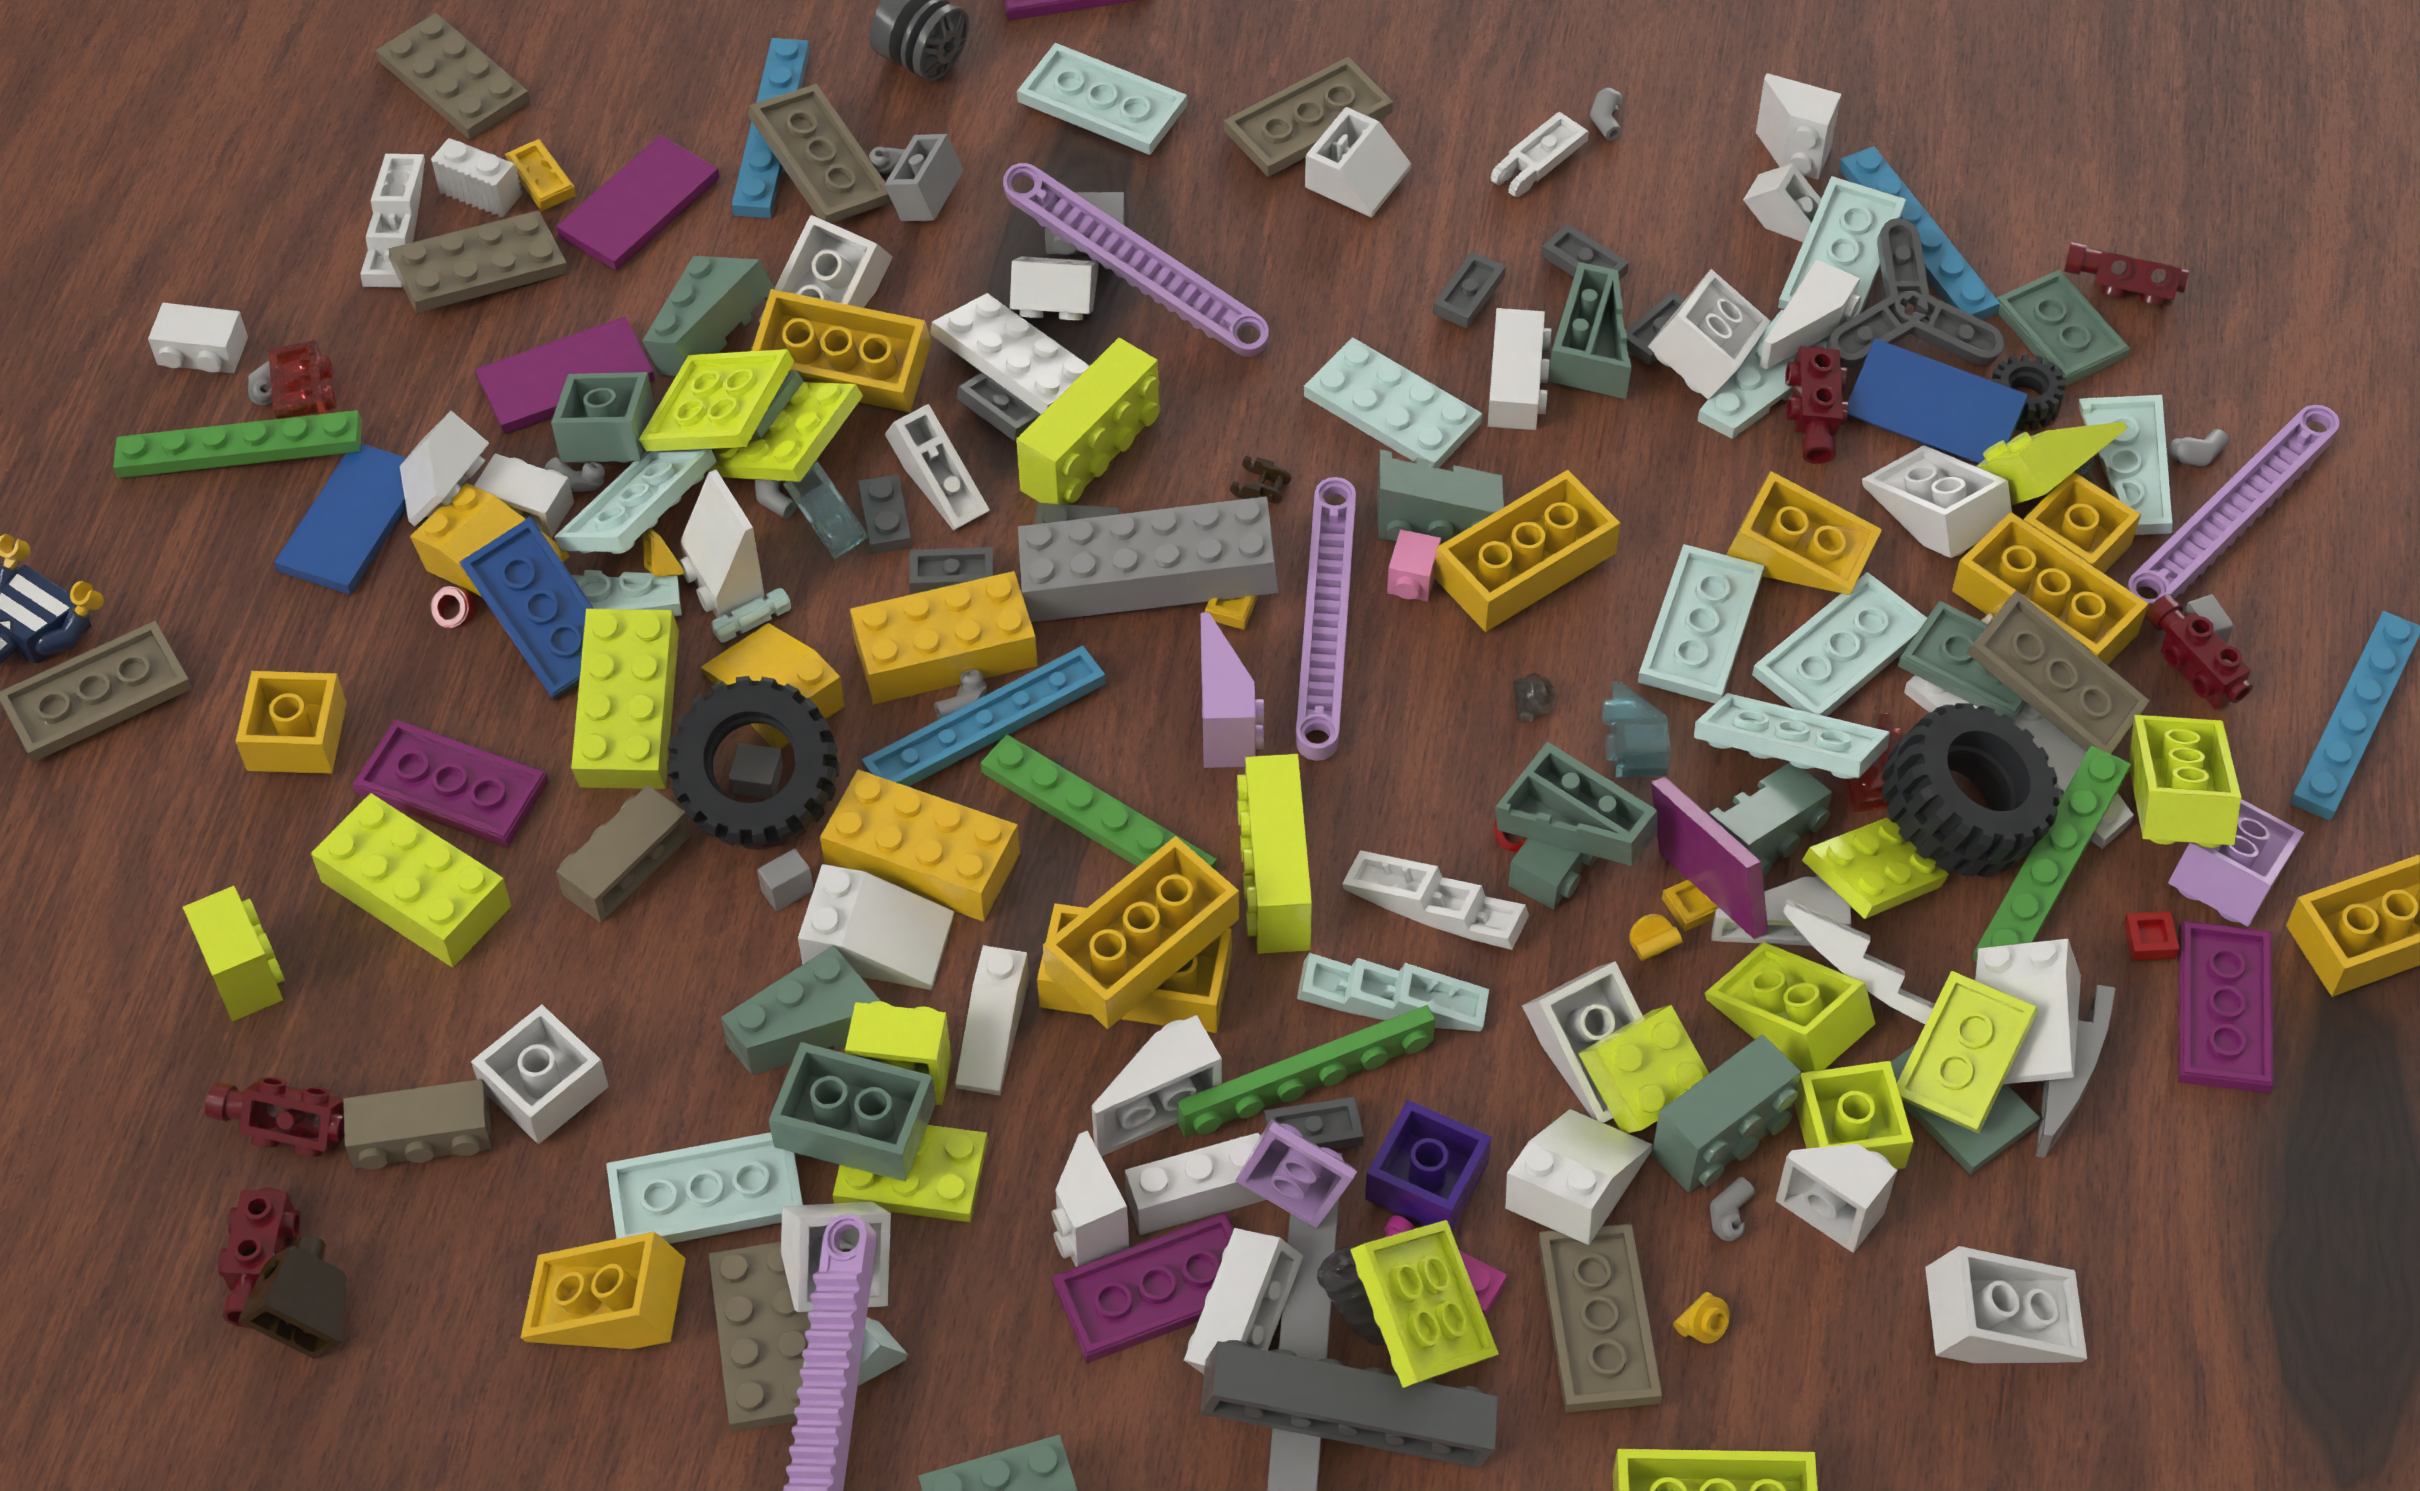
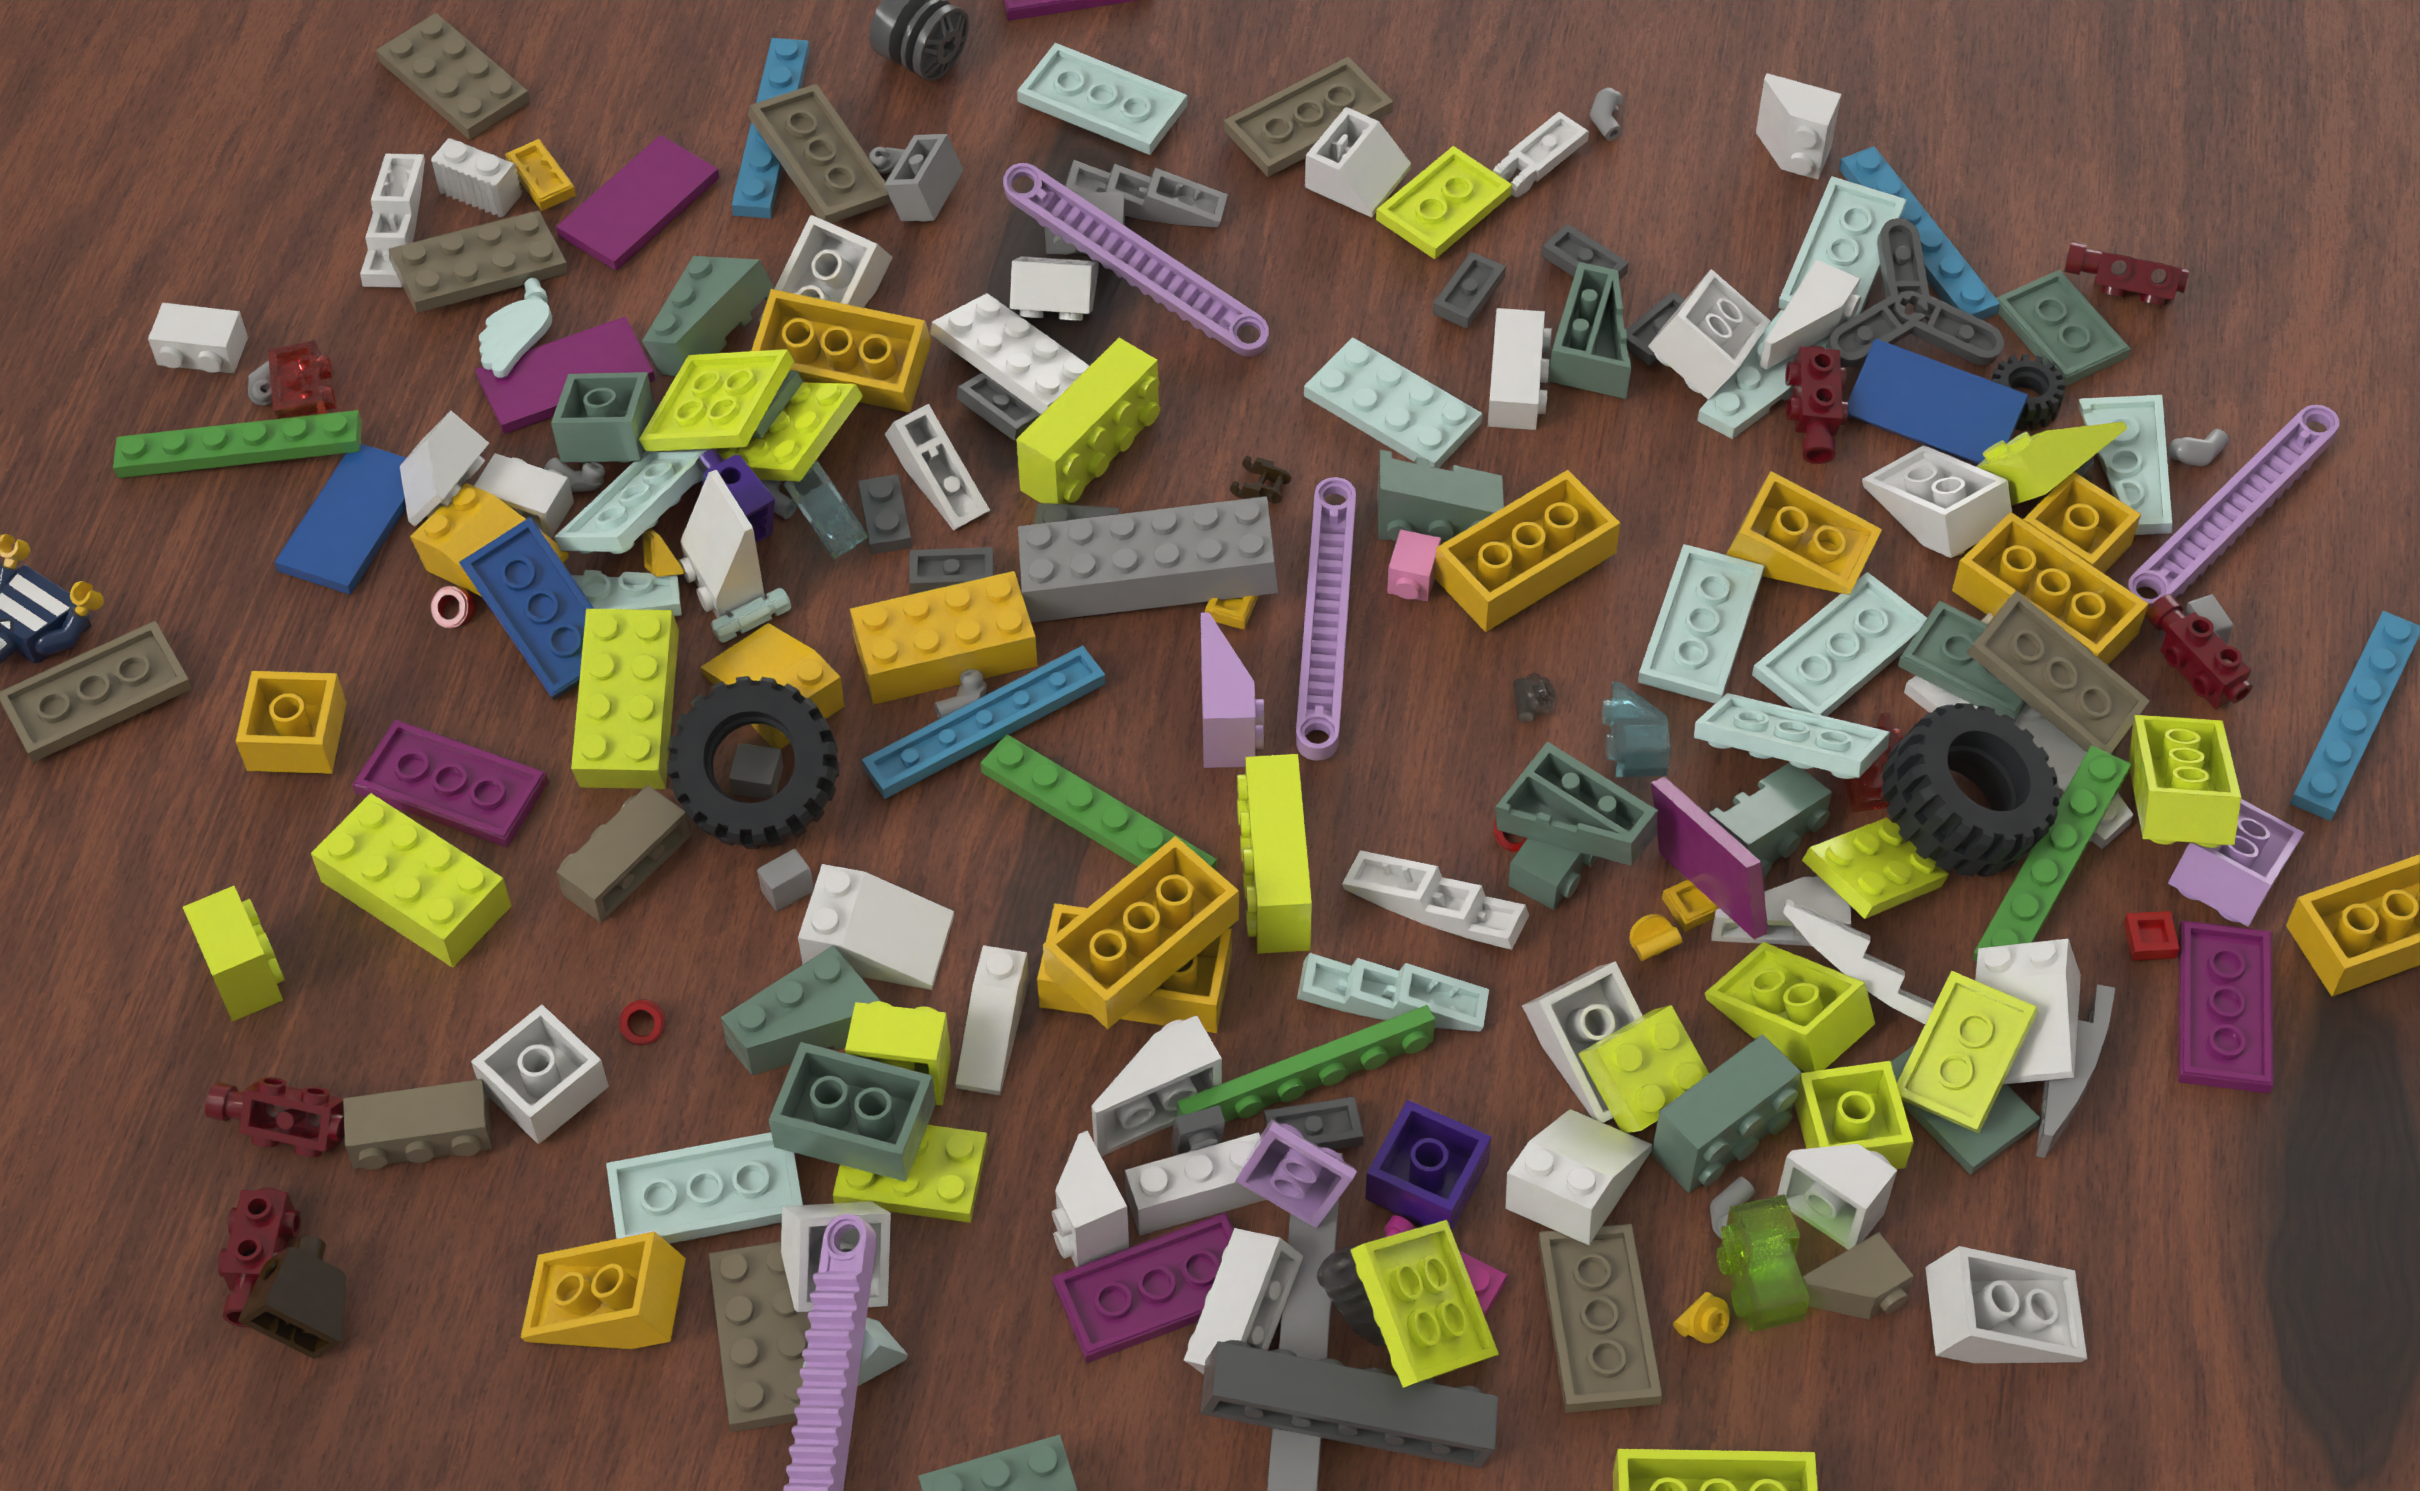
(515, 330): none -> light aqua animal
(634, 1007): none -> red piece
(745, 487): none -> dark purple torso
(921, 844): yellow brick -> none
(1153, 198): none -> light grey slope
(1197, 1130): none -> dark grey plate
(1443, 202): none -> neon yellow plate
(1762, 1265): none -> clear neon green brick
(1783, 201): white slope -> none
(1861, 1281): none -> dark tan slope

